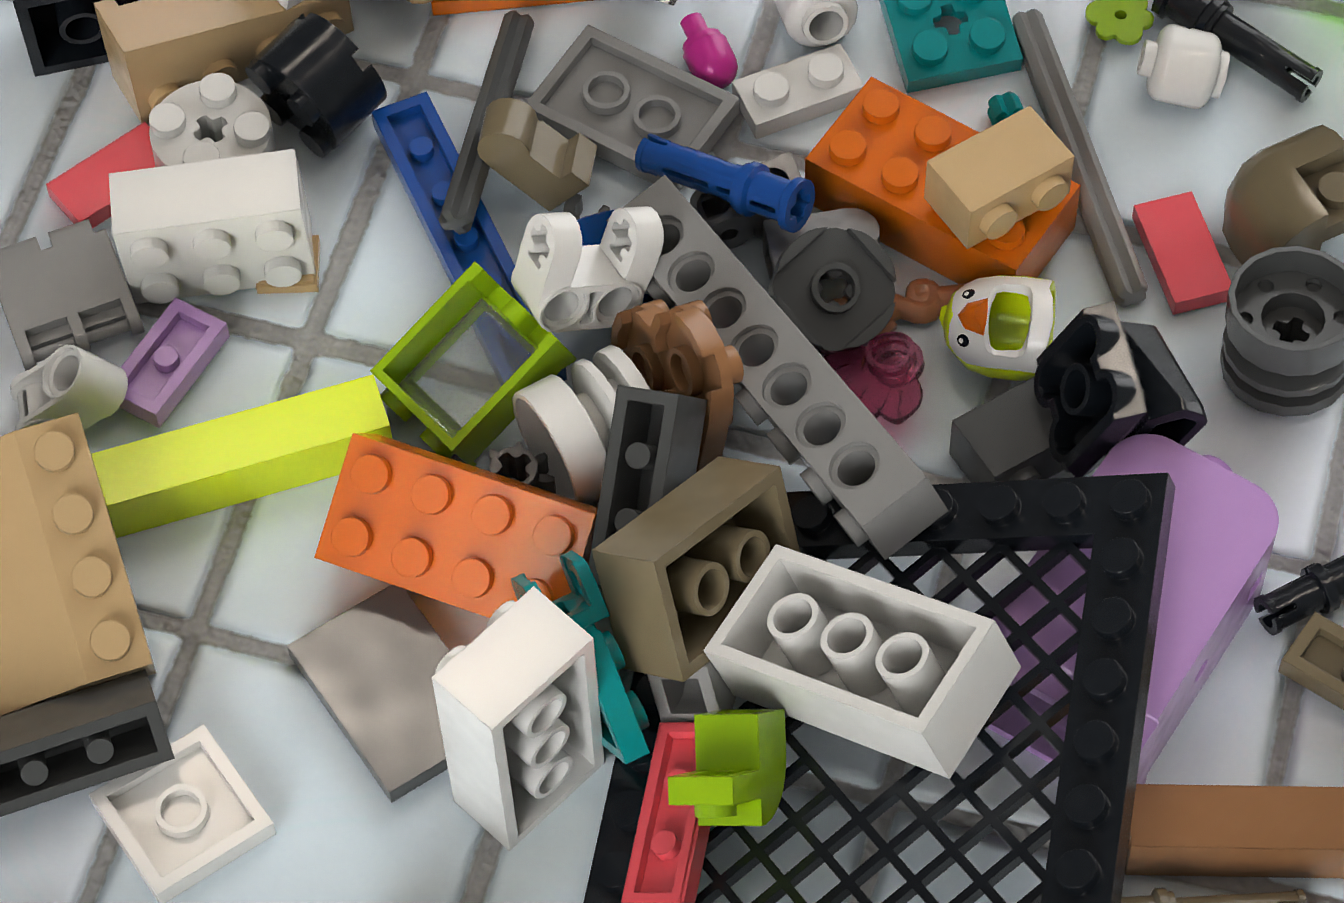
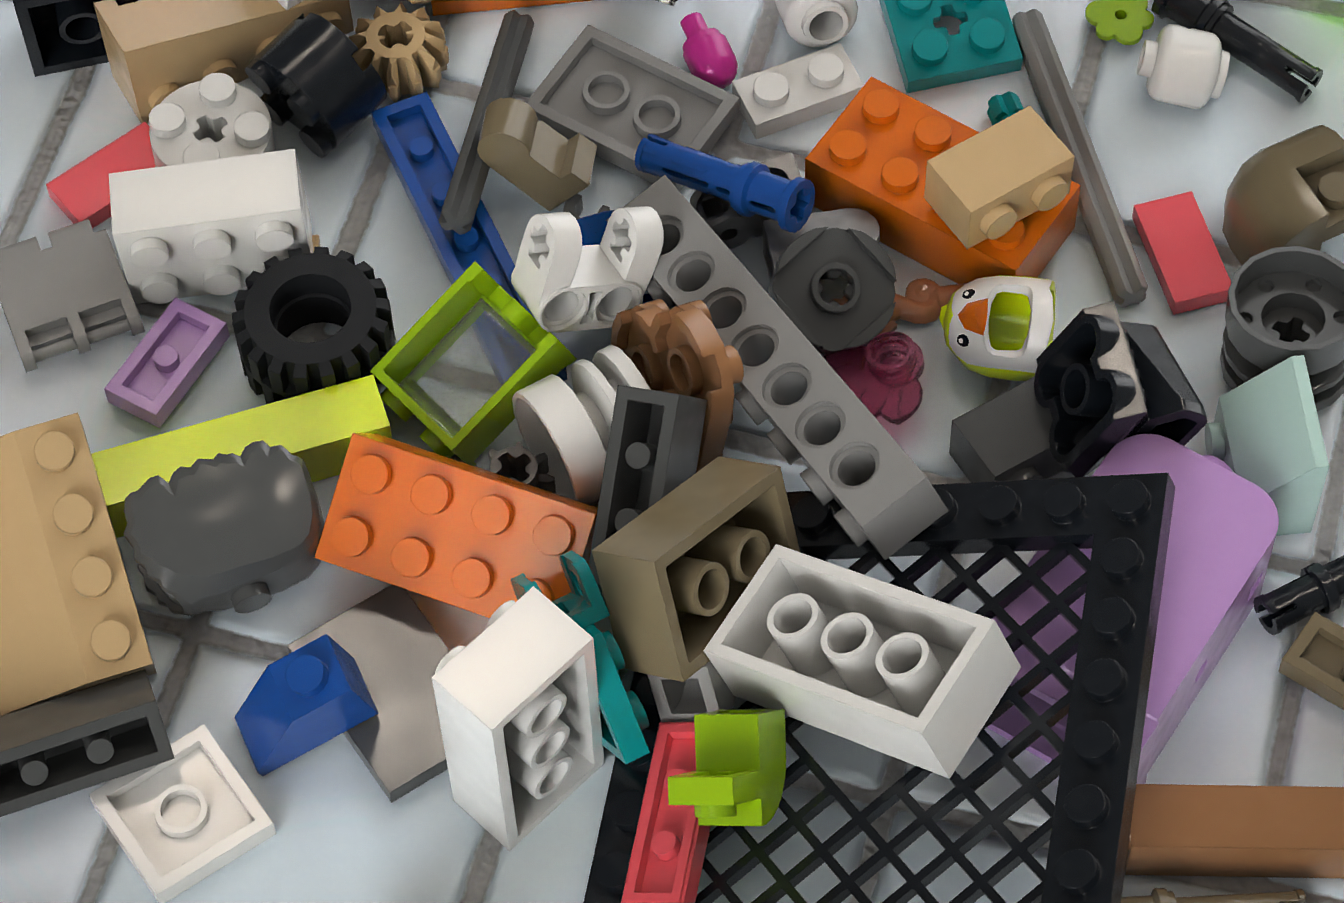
(69, 384): white piece -> none
(226, 530): none -> dark grey animal
(303, 704): none -> blue slope
(307, 292): none -> black tyre
(403, 50): none -> tan gear
(1275, 440): none -> light aqua slope

